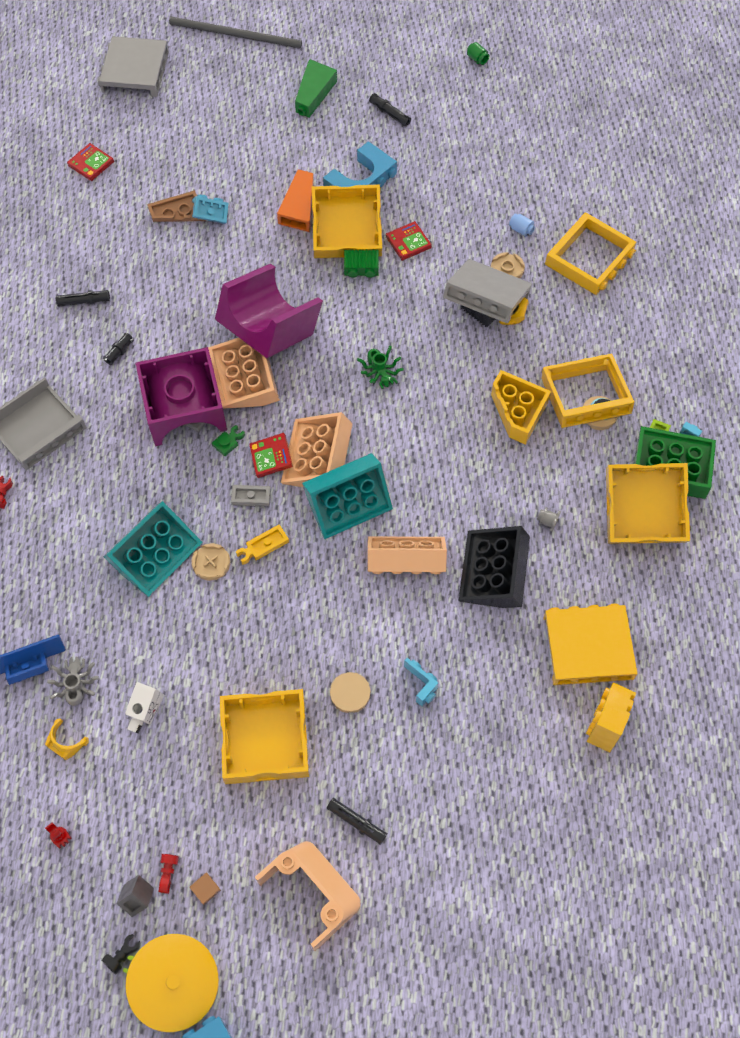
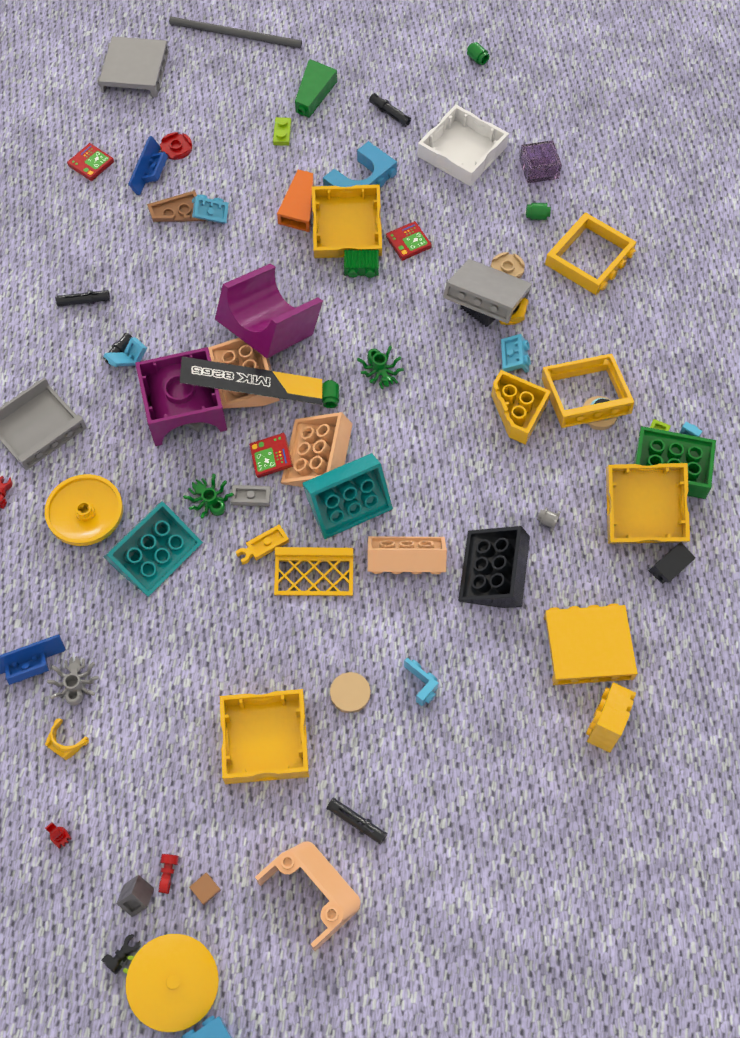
(84, 510): none -> yellow dish
(133, 353): none -> medium azure bracket
(144, 699): white torso -> none
(148, 166): none -> blue bracket
(176, 145): none -> red tile
(209, 497): none -> green animal
(210, 562): tan tile -> none
(227, 442): green plate -> none
(251, 380): none -> black sticker
(282, 131): none -> lime plate
(310, 555): none -> yellow fence
(330, 394): none -> green brick
(462, 145): none -> white tile
(515, 353): none -> medium azure bracket
(522, 224): light blue brick -> none
(538, 211): none -> green brick
(540, 161): none -> clear purple piece
(672, 563): none -> black hinge

